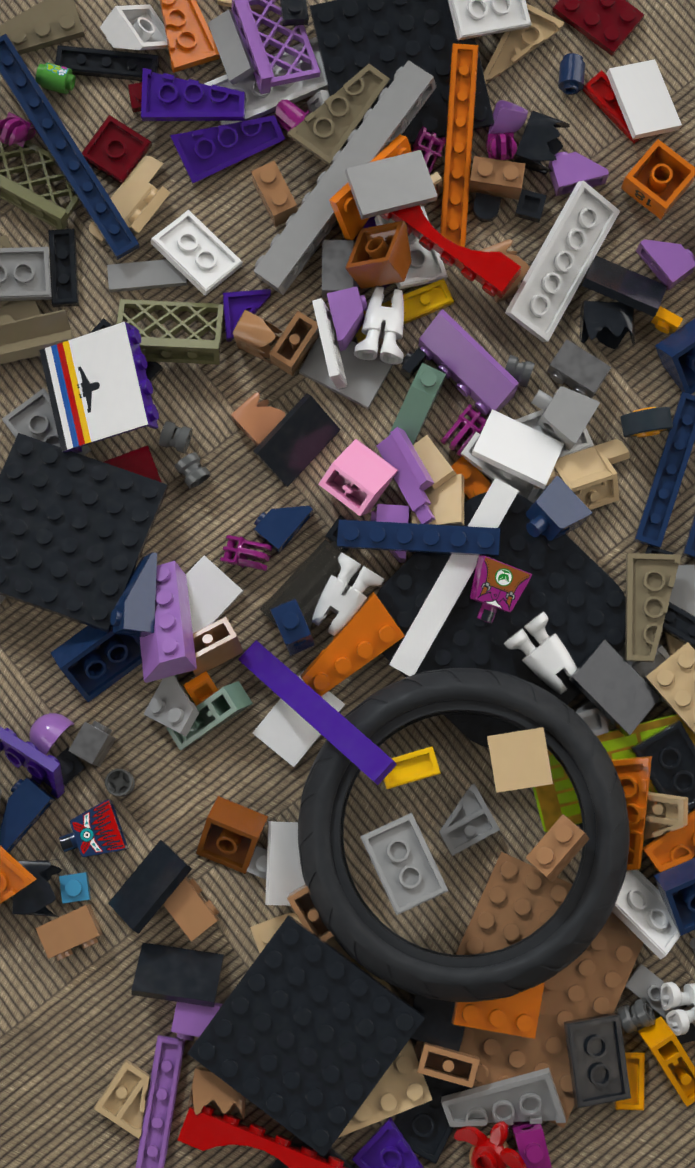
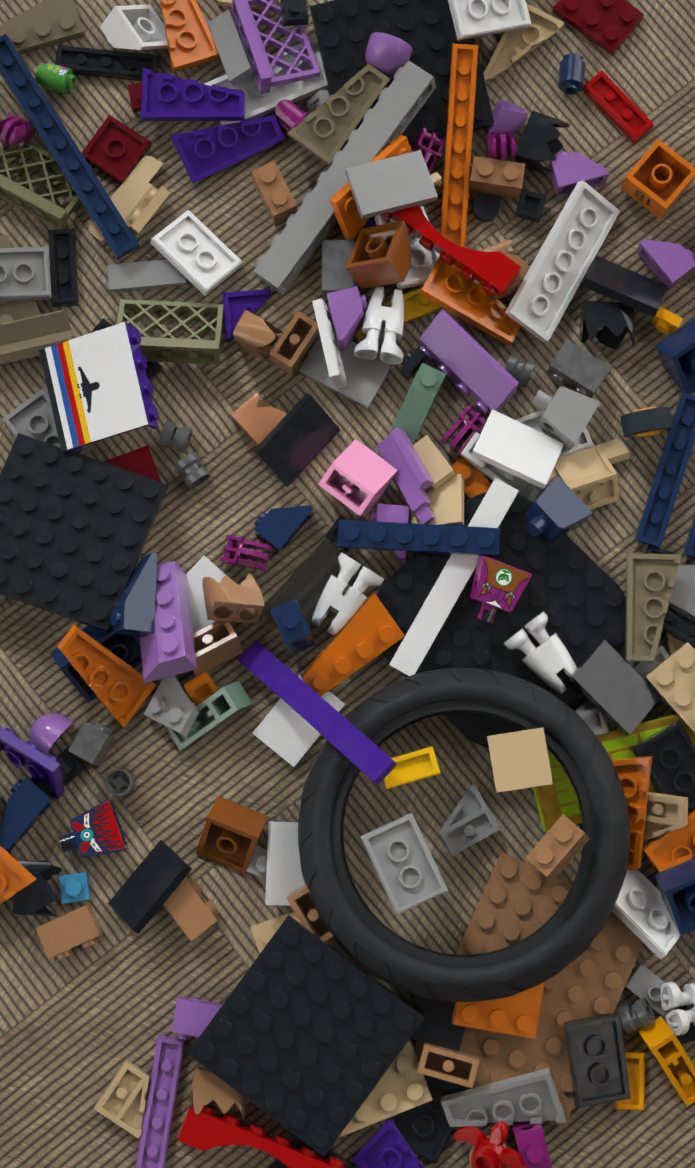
(108, 676): none -> orange wing
(177, 974): black tile -> none
(232, 601): none -> medium nougat piece
(387, 53): none -> medium lavender helmet
(469, 302): none -> orange wing
(644, 99): white tile -> none

